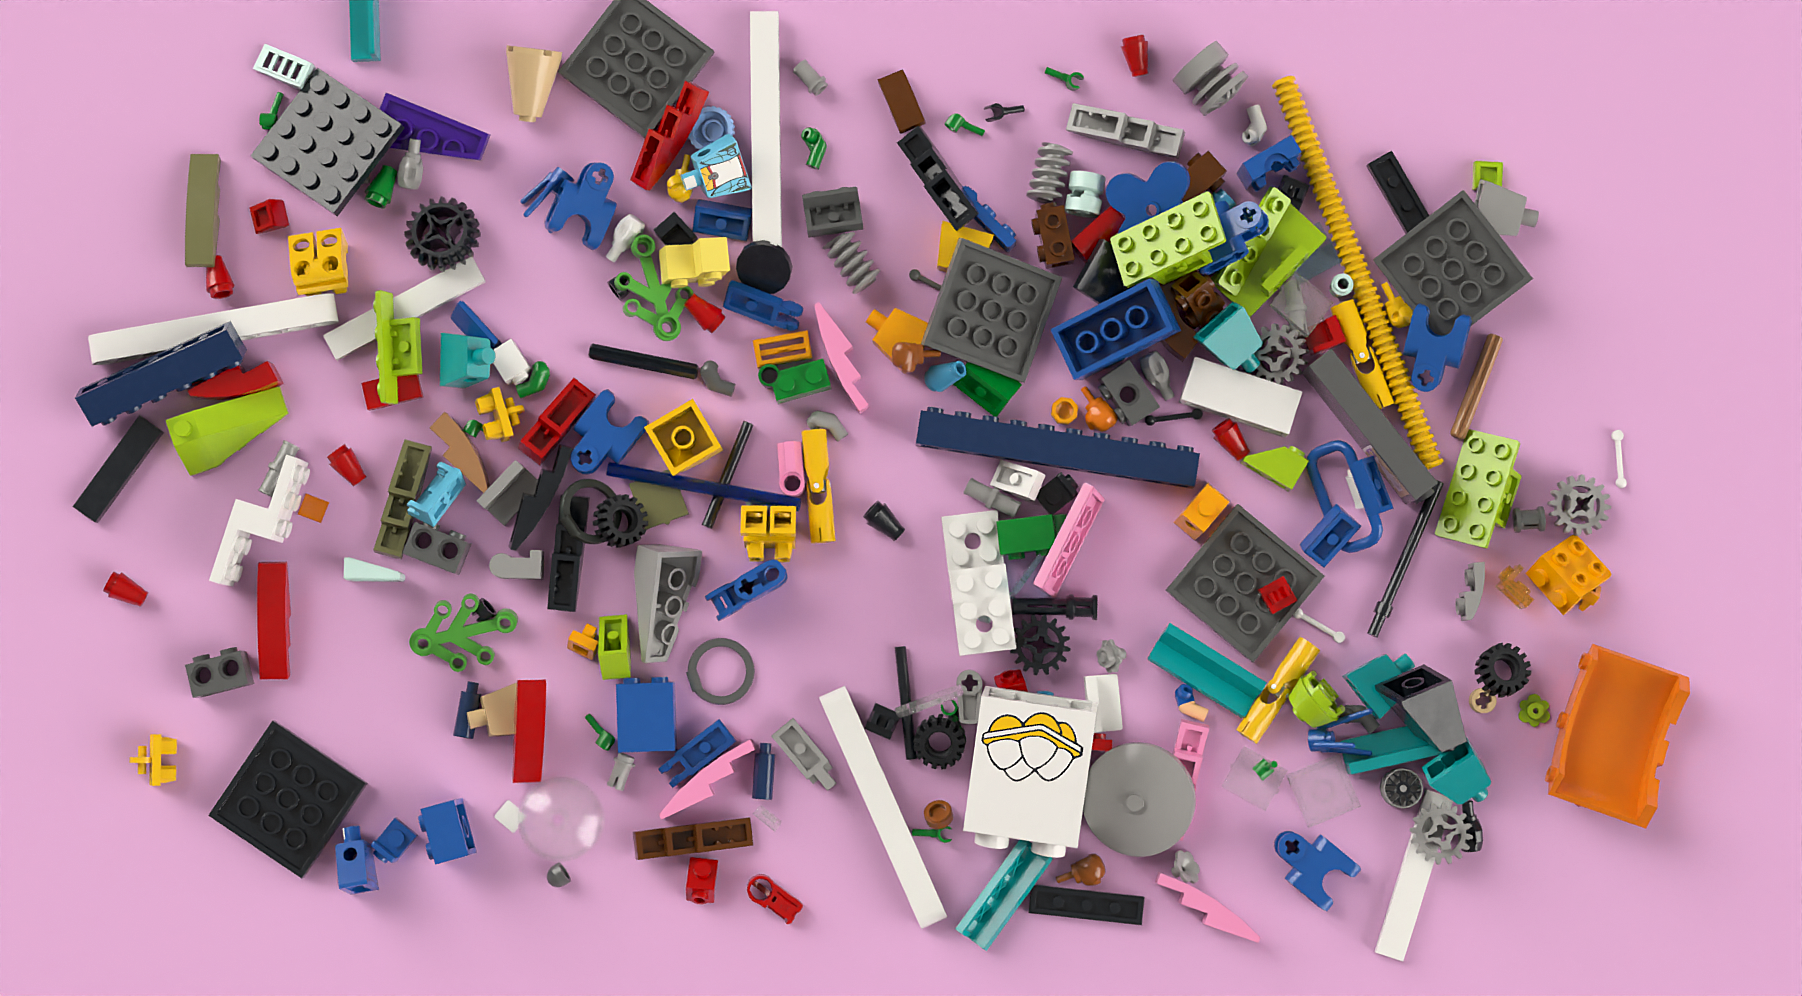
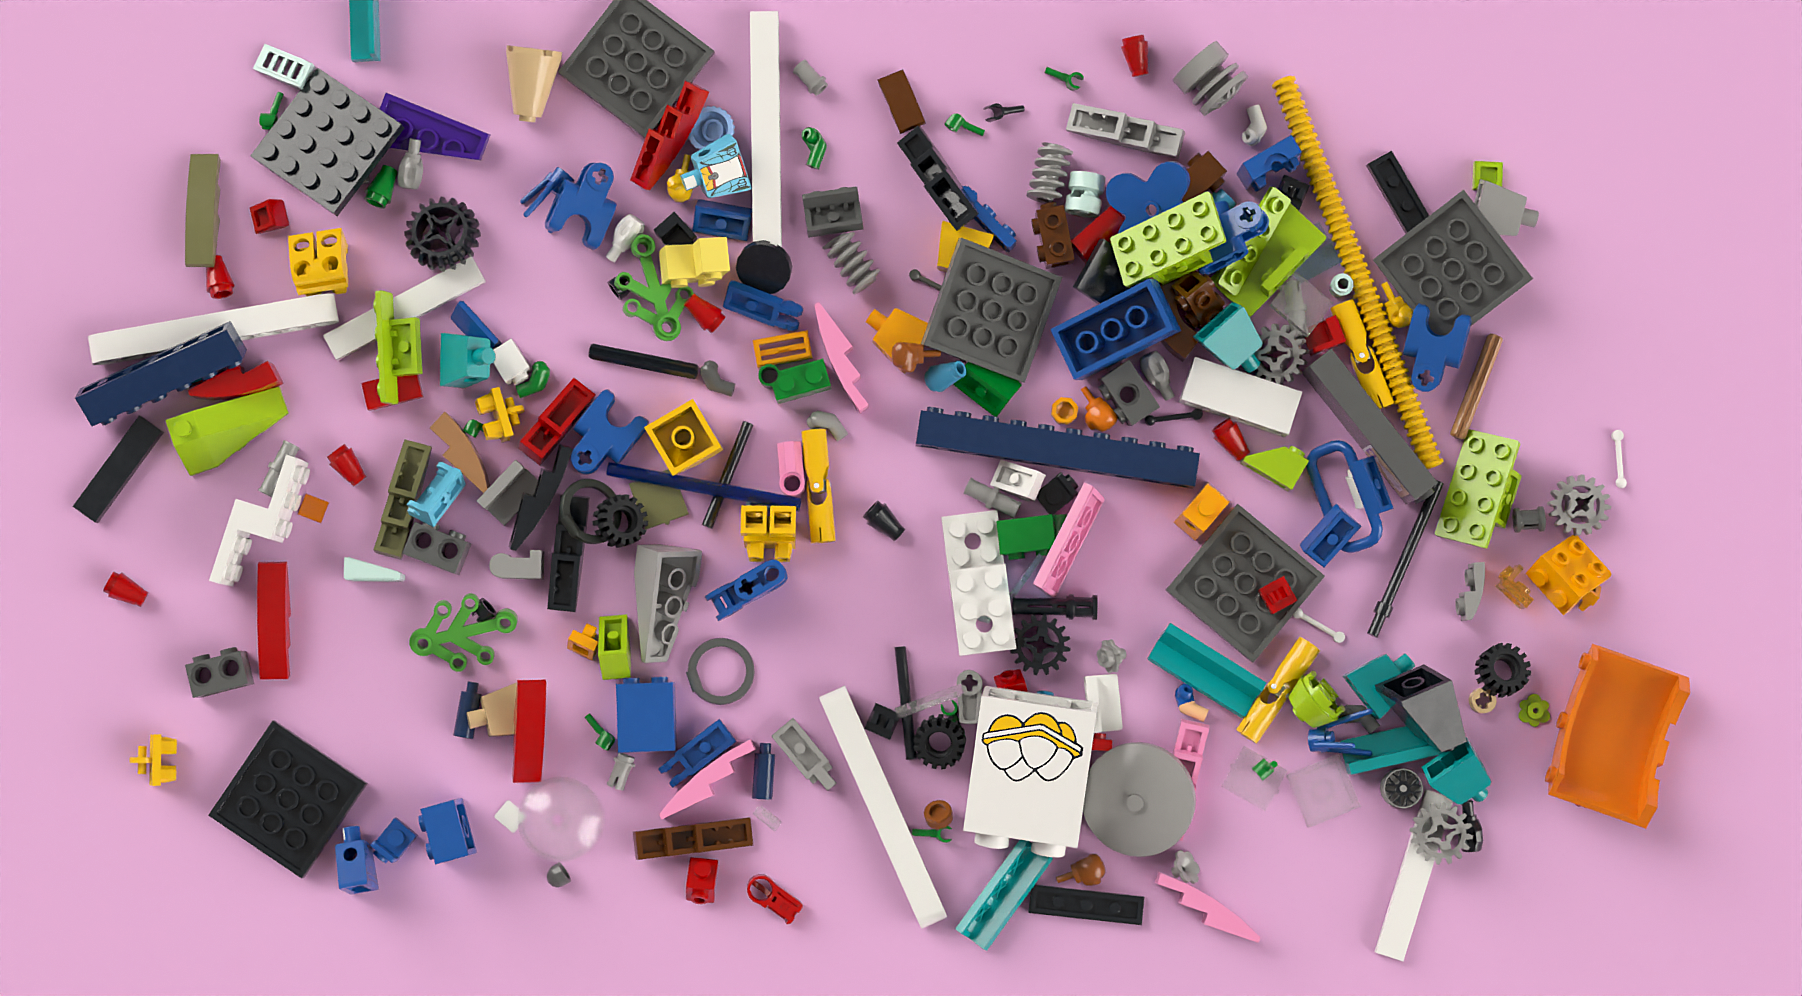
(1312, 863): blue piece -> none

